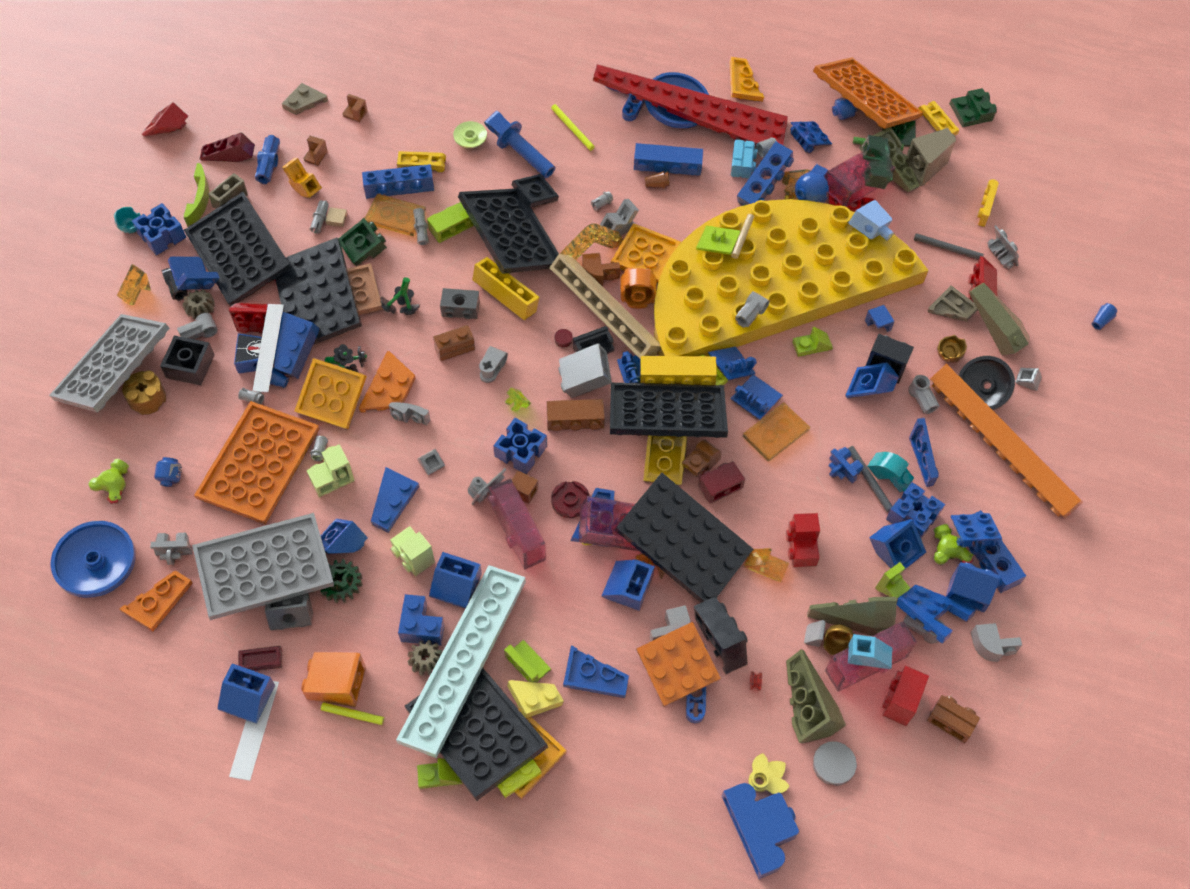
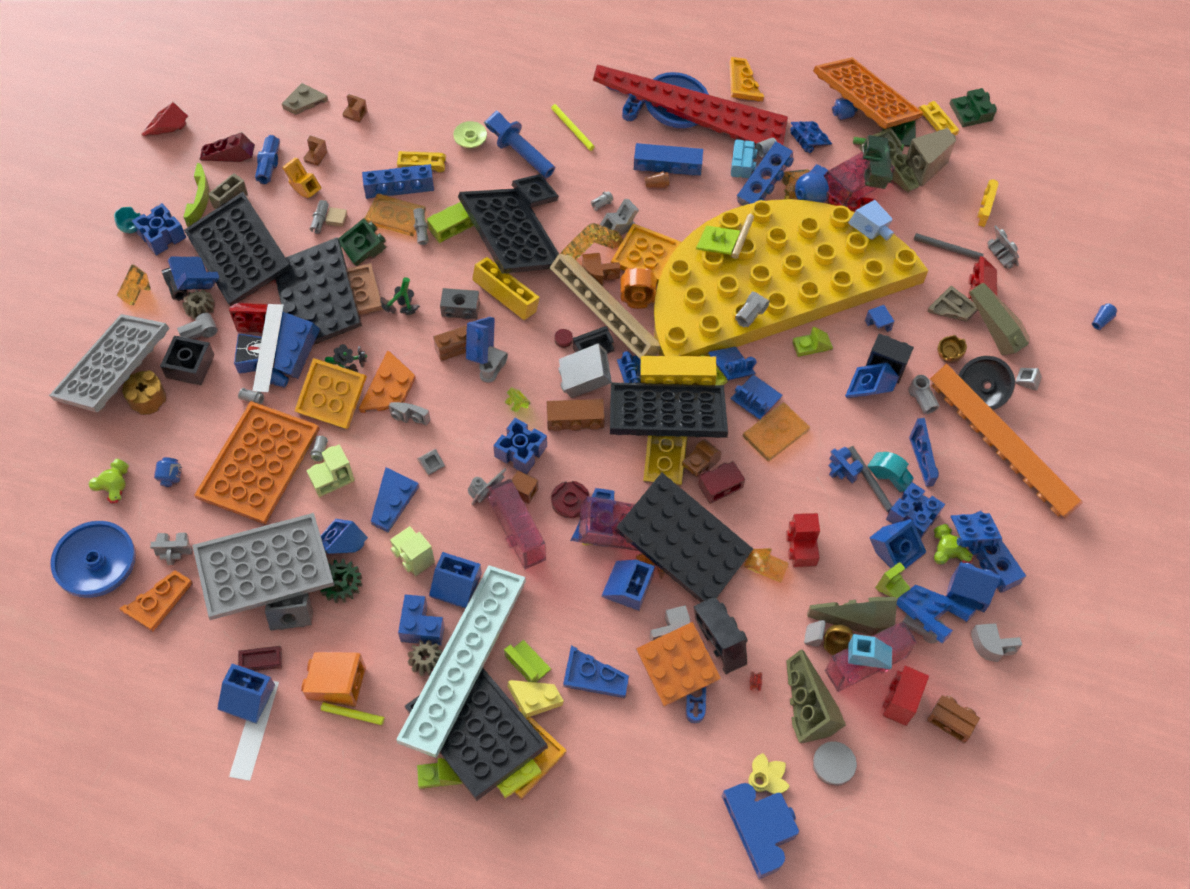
(479, 338): none -> blue bracket

